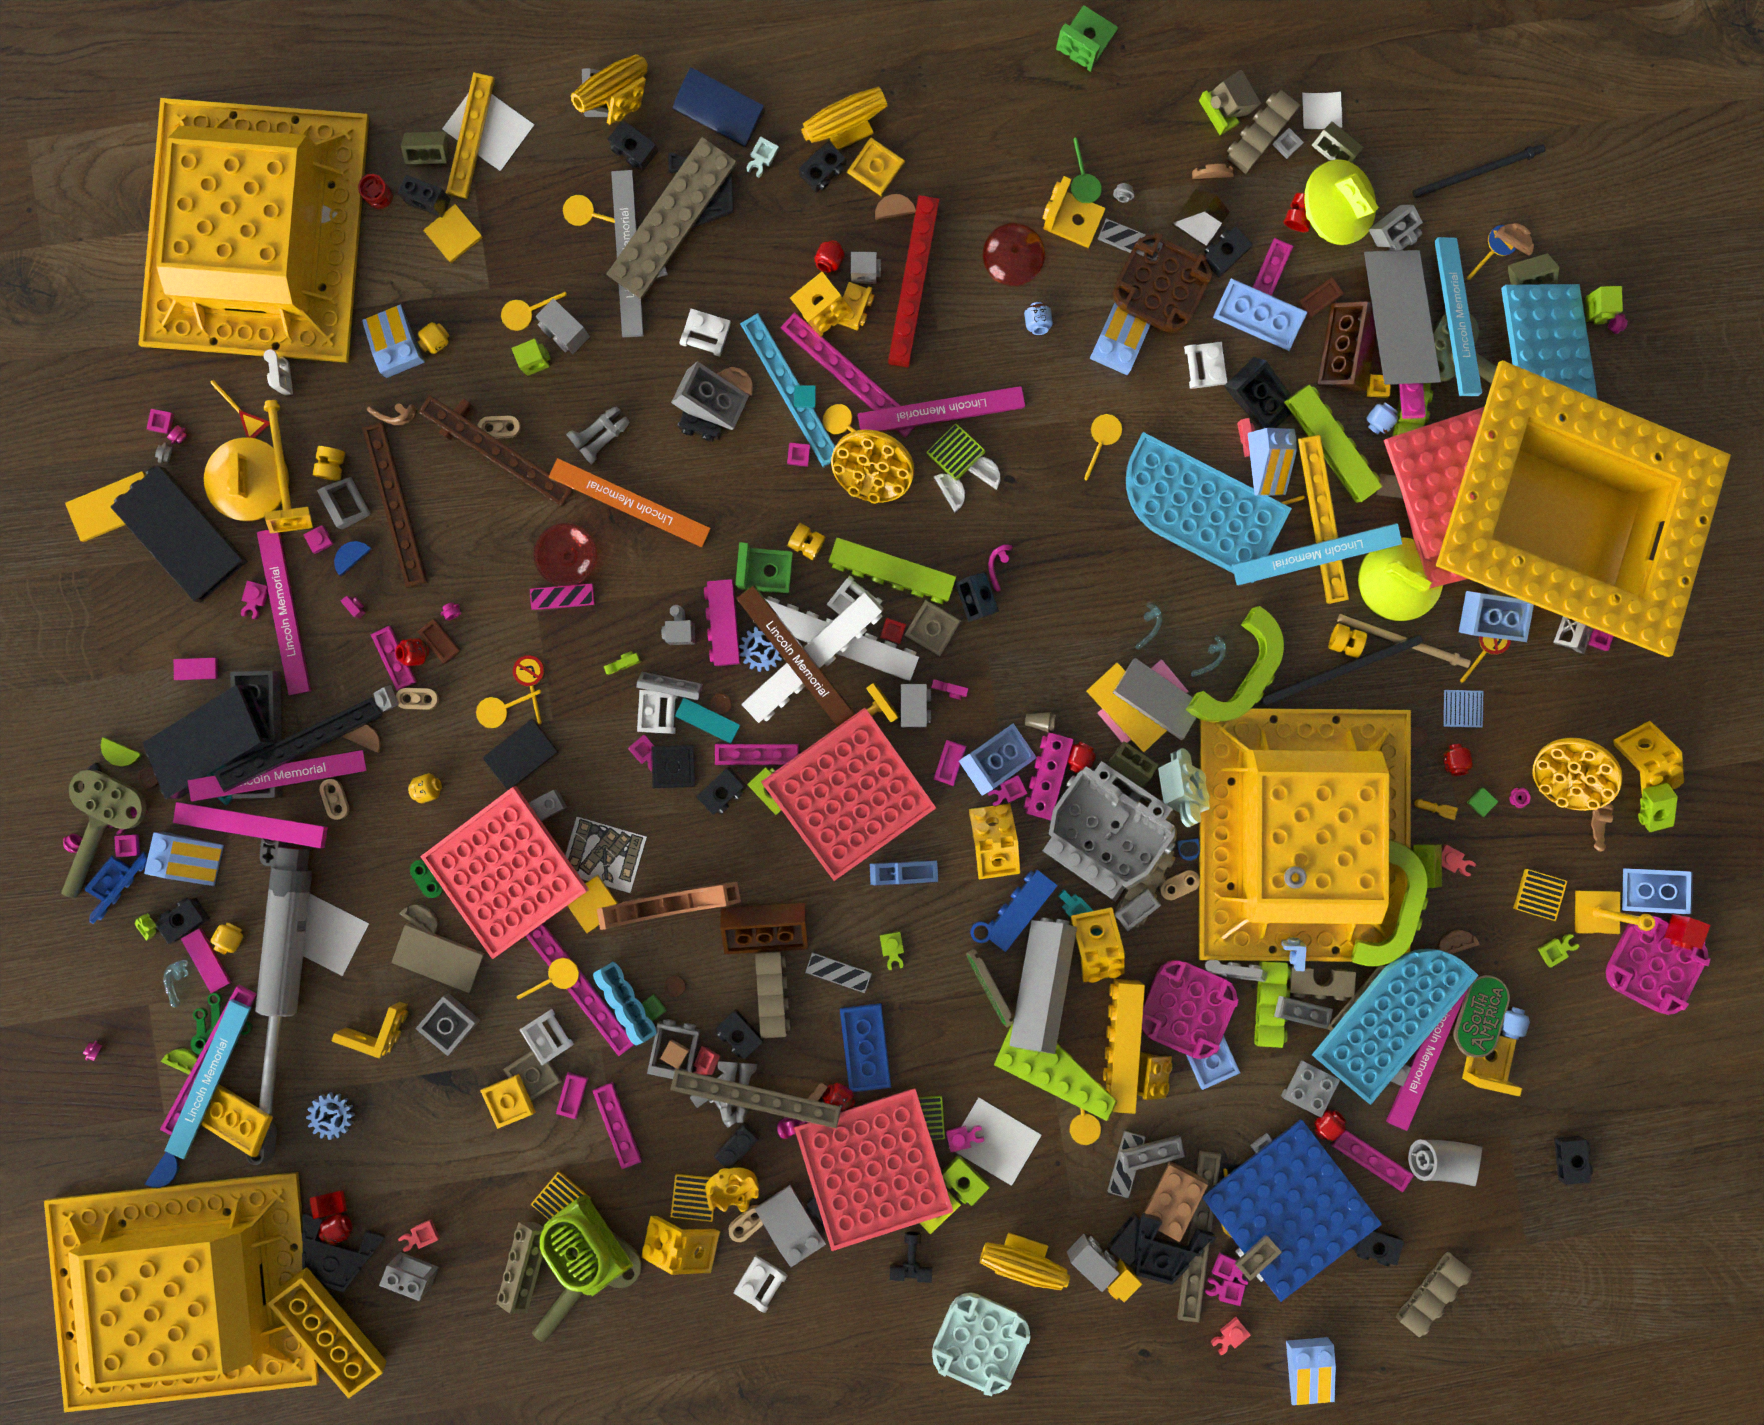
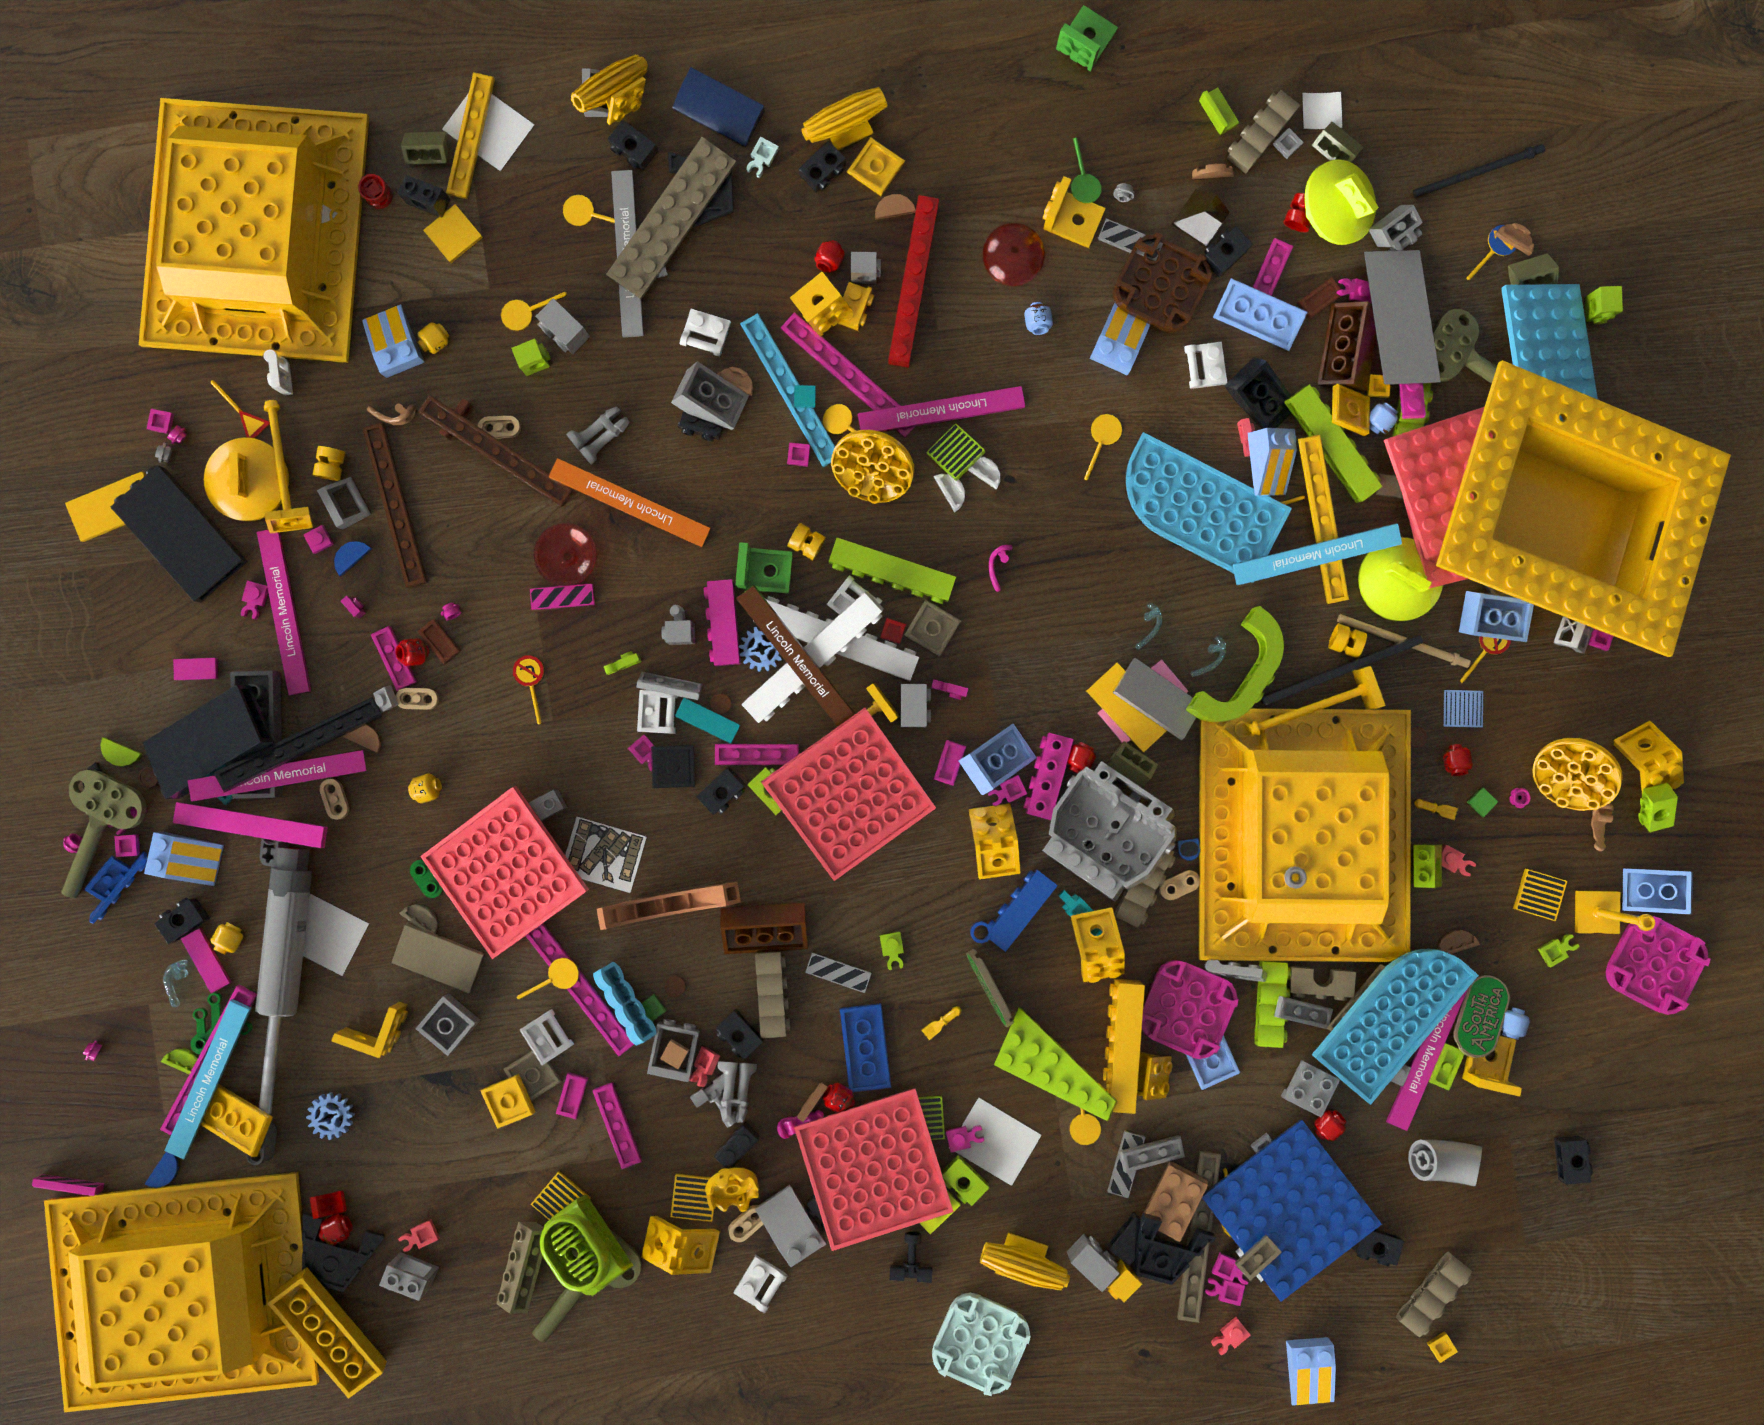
(67, 1185): none -> dark pink tile
(146, 926): lime plate -> none
(493, 712): yellow piece -> none
(520, 754): black tile -> none
(586, 905): yellow tile -> none
(755, 1098): dark tan tile -> none
(903, 872): medium blue slope -> none
(935, 1026): none -> yellow piece
(976, 597): black brick -> none
(1041, 721): dark tan cone -> none
(1043, 985): light grey brick -> none
(1137, 909): light grey tile -> none
(1184, 787): light aqua brick -> none
(1235, 96): dark tan torso -> none
(1298, 955): light blue bracket -> none
(1350, 410): none -> yellow tile
(1358, 290): none -> dark pink plate
(1366, 687): none -> yellow tile
(1373, 1160): dark pink tile -> none
(1409, 918): lime arch -> none
(1442, 1347): none -> yellow plate
(1446, 1067): none -> lime plate
(1458, 317): medium azure tile -> none
(1618, 323): dark pink plate -> none
(1686, 932): red brick -> none

